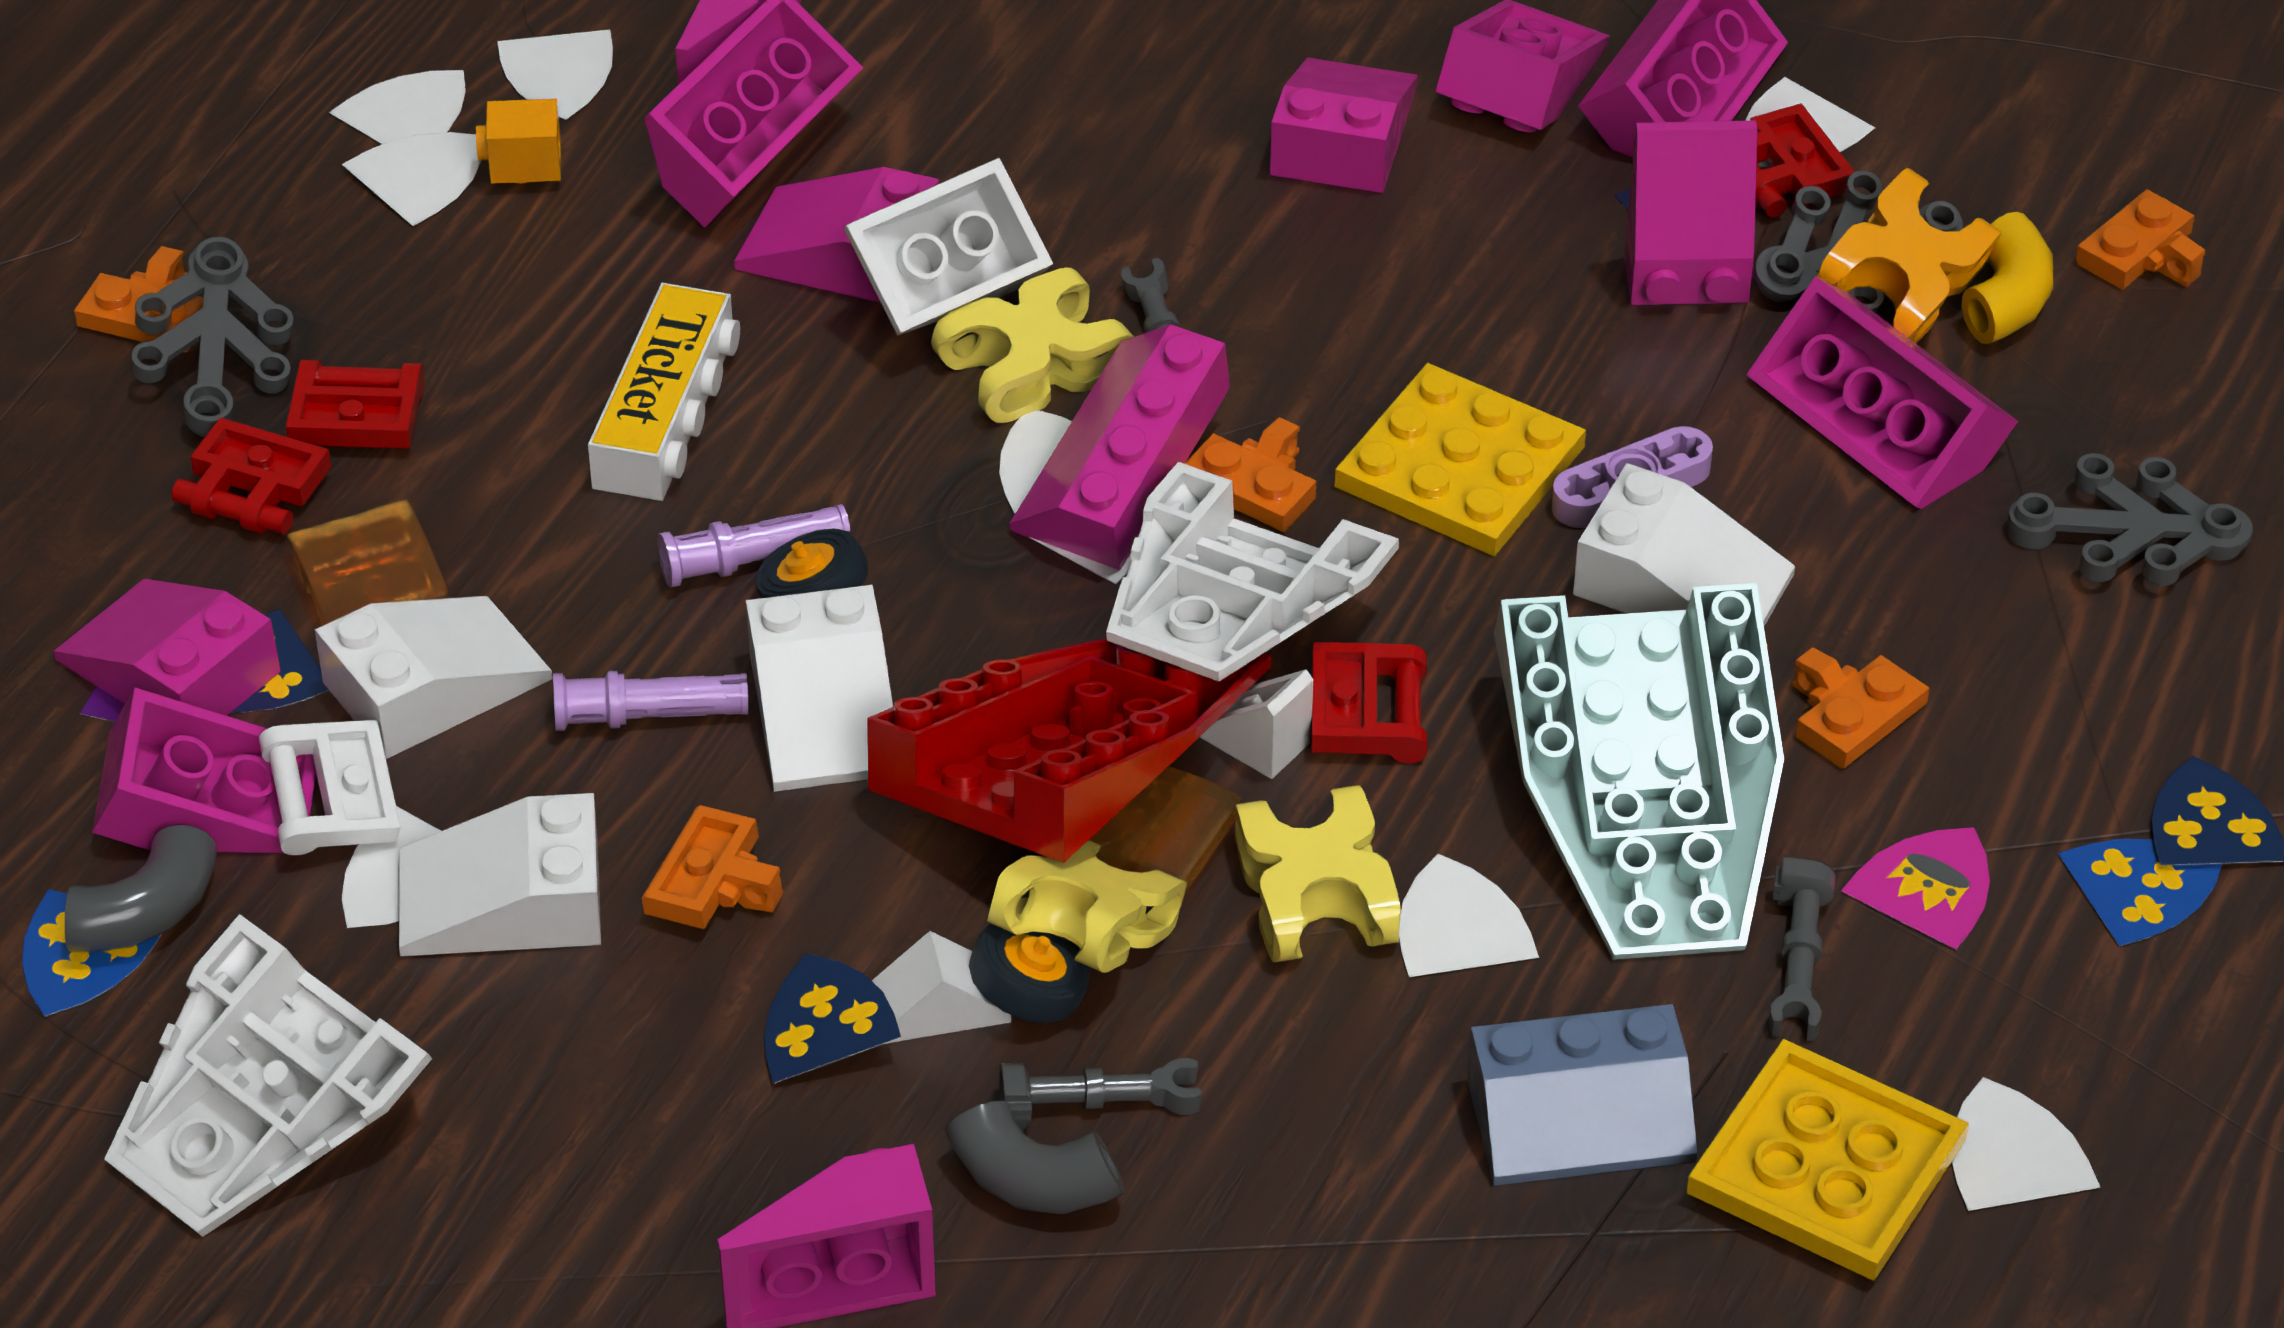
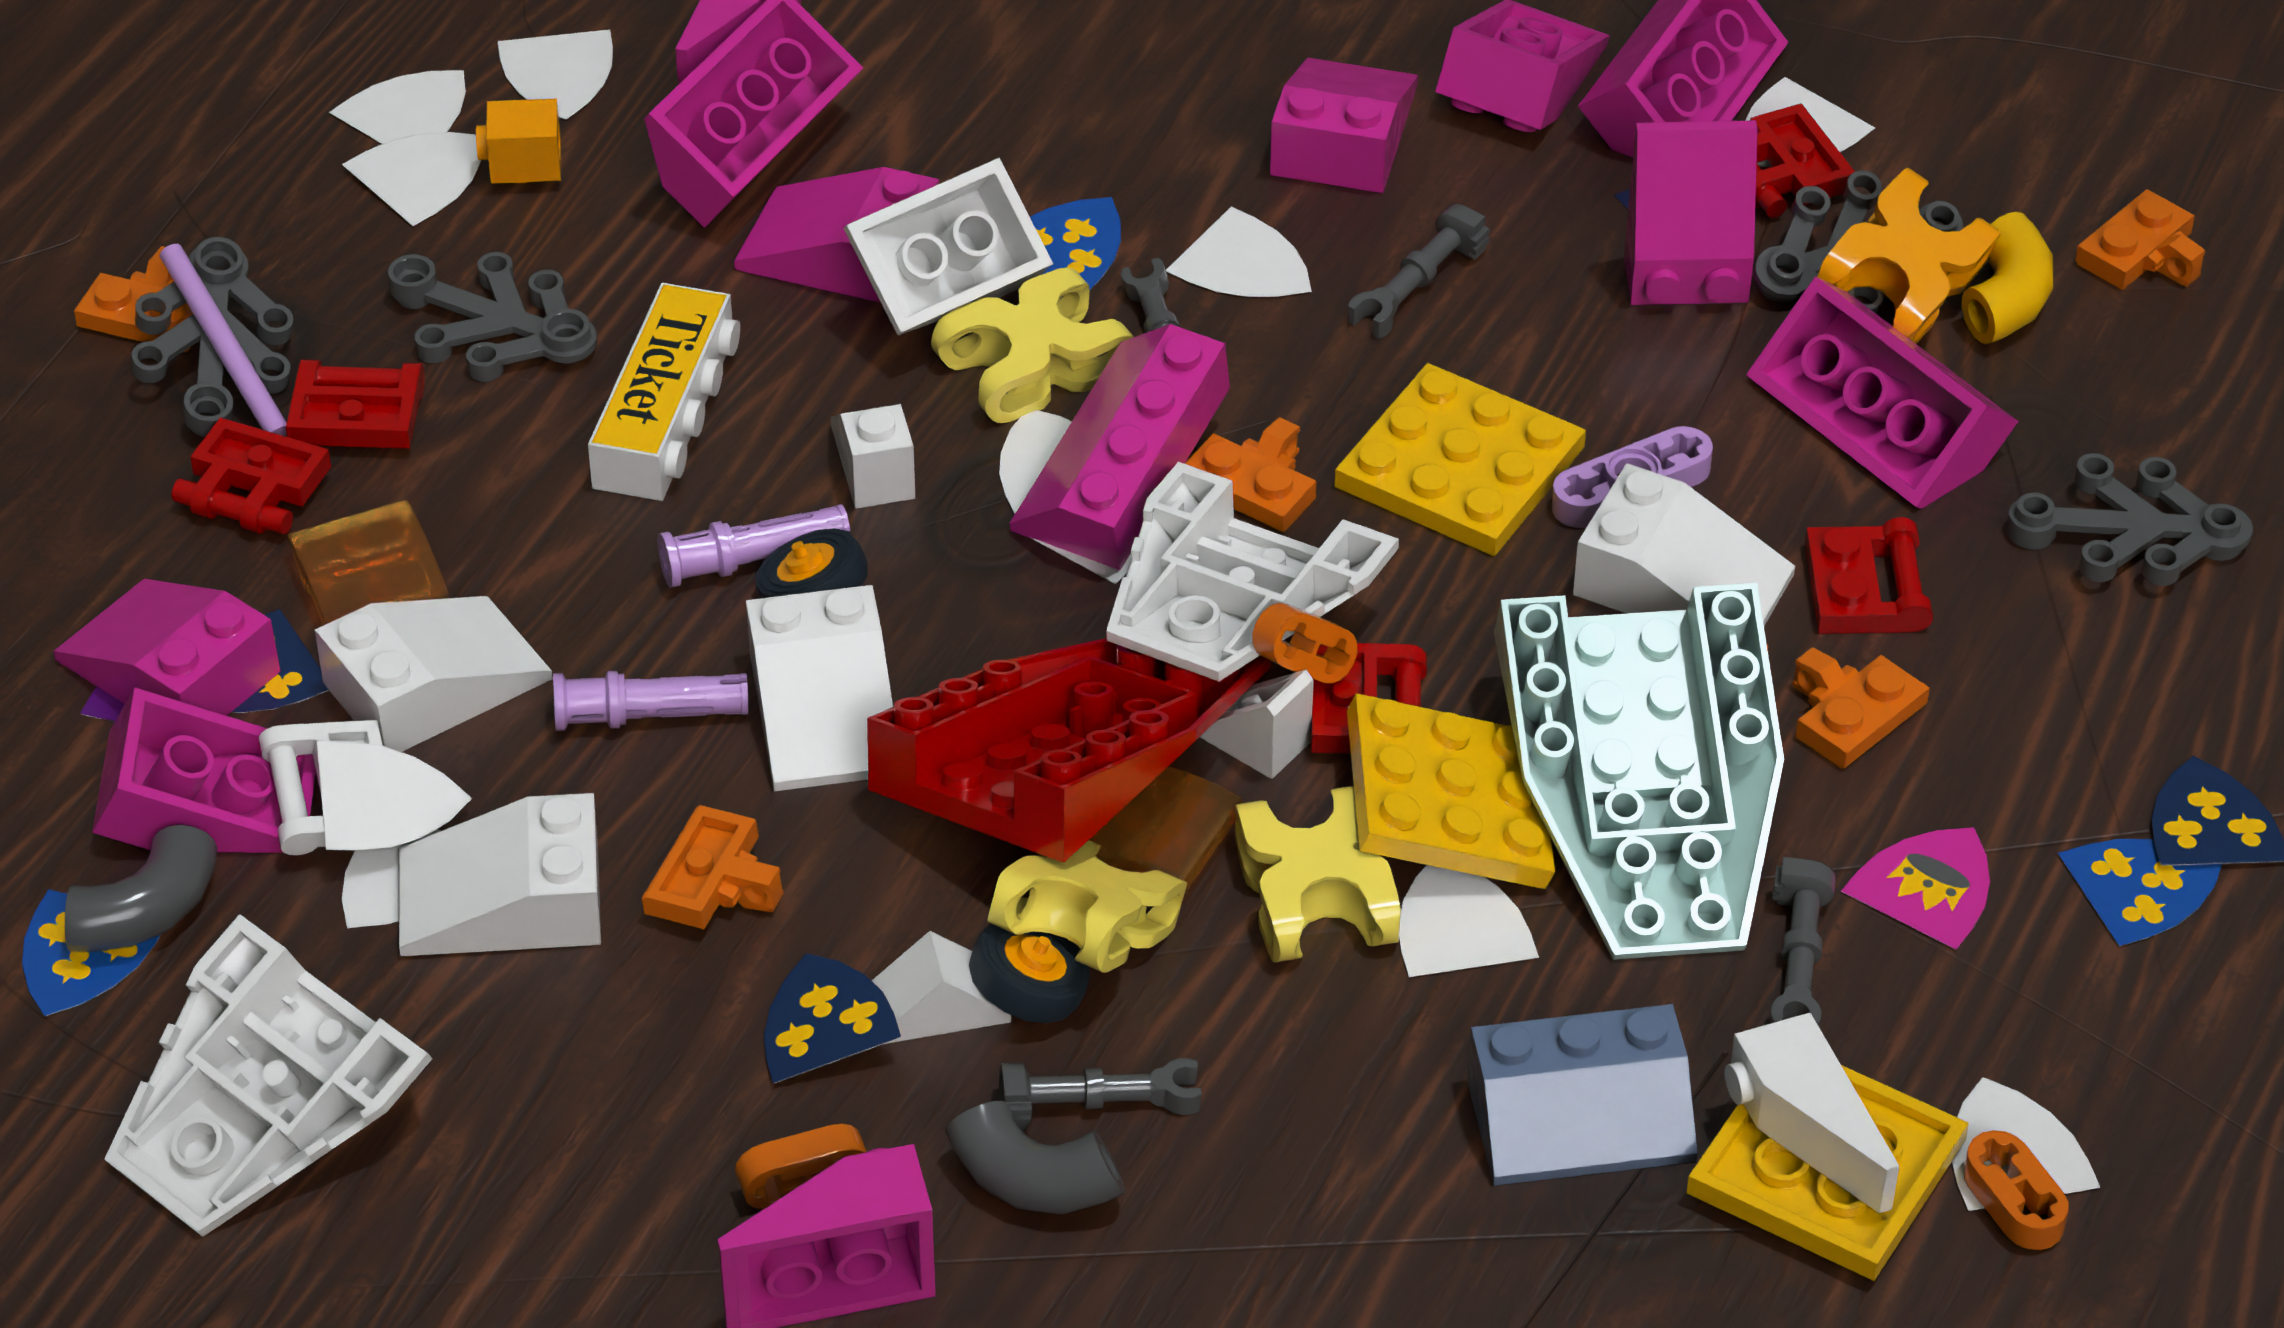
(223, 340): none -> lavender bar
(381, 796): none -> white sticker
(560, 336): none -> dark grey plant
(786, 1163): none -> orange beam
(876, 455): none -> white slope
(1081, 236): none -> blue sticker
(1243, 259): none -> white sticker
(1308, 635): none -> orange beam
(1444, 793): none -> yellow plate
(1457, 230): none -> dark grey piece
(1810, 1107): none -> white slope
(1847, 582): none -> red plate
(2024, 1185): none -> orange beam

